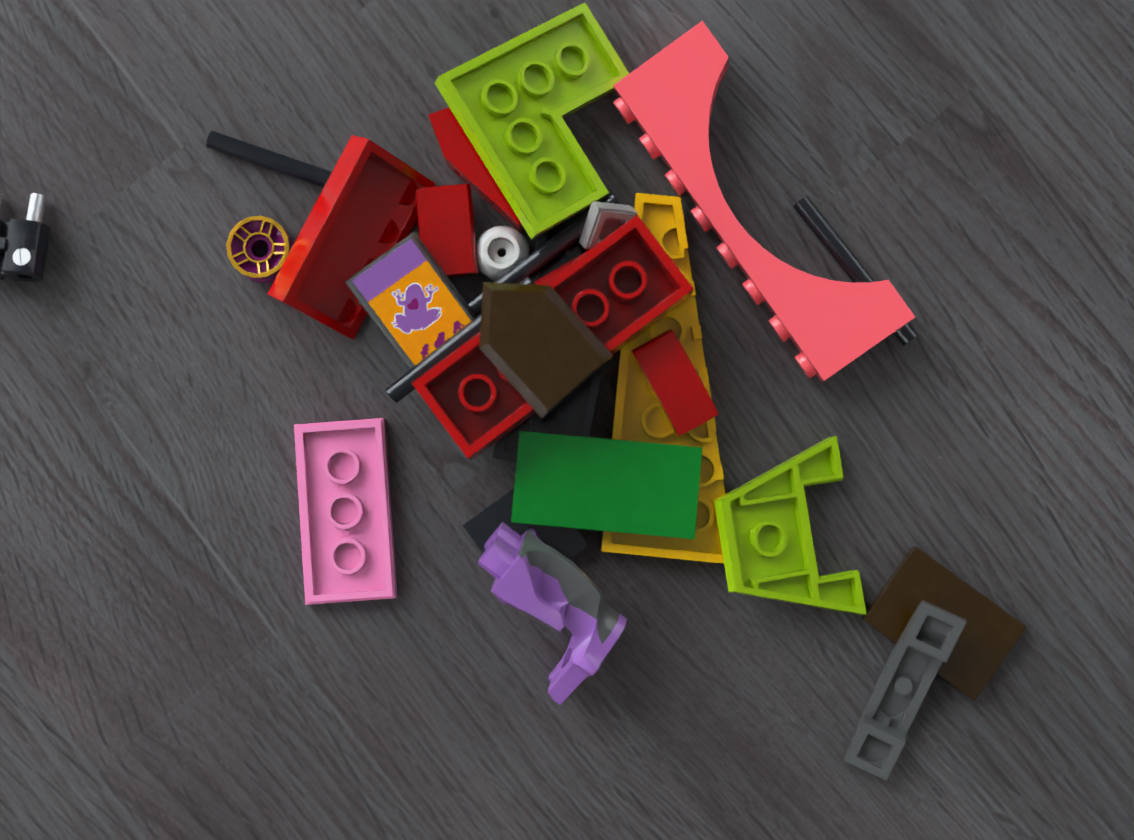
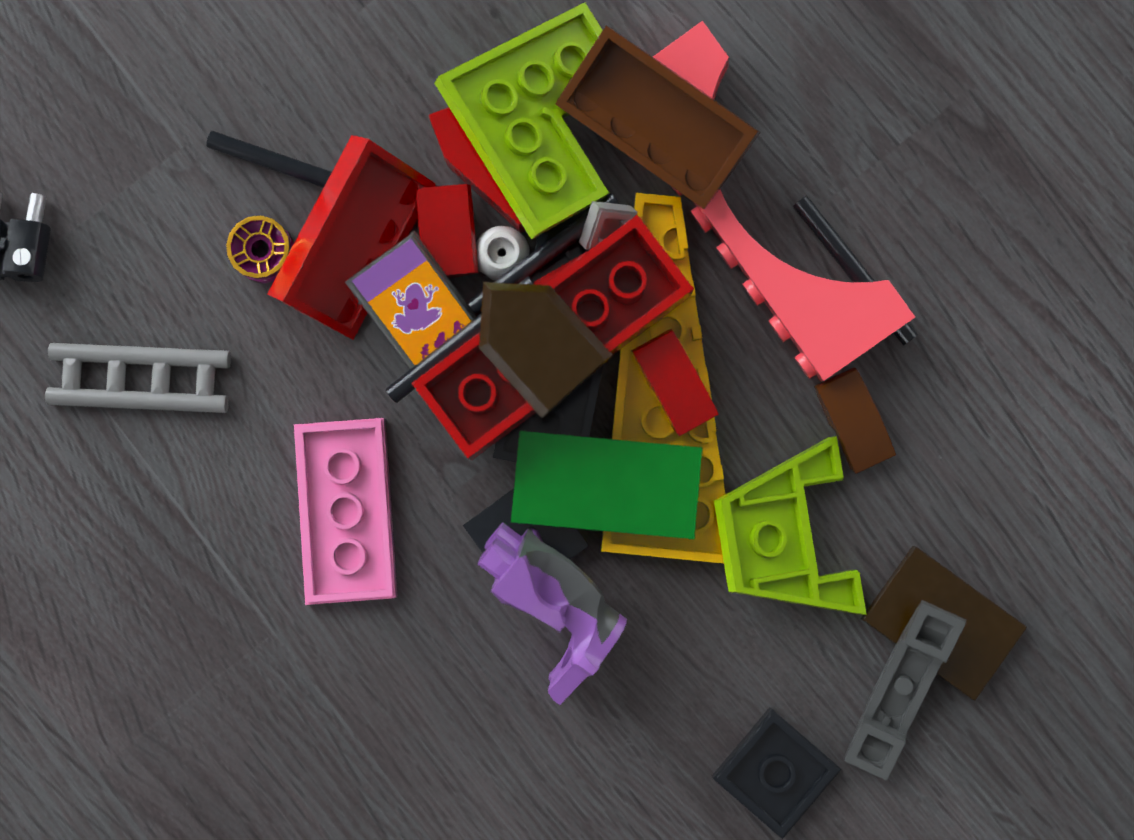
(115, 393): none -> light grey bar
(657, 117): none -> reddish brown slope
(776, 773): none -> black tile
(855, 420): none -> reddish brown slope

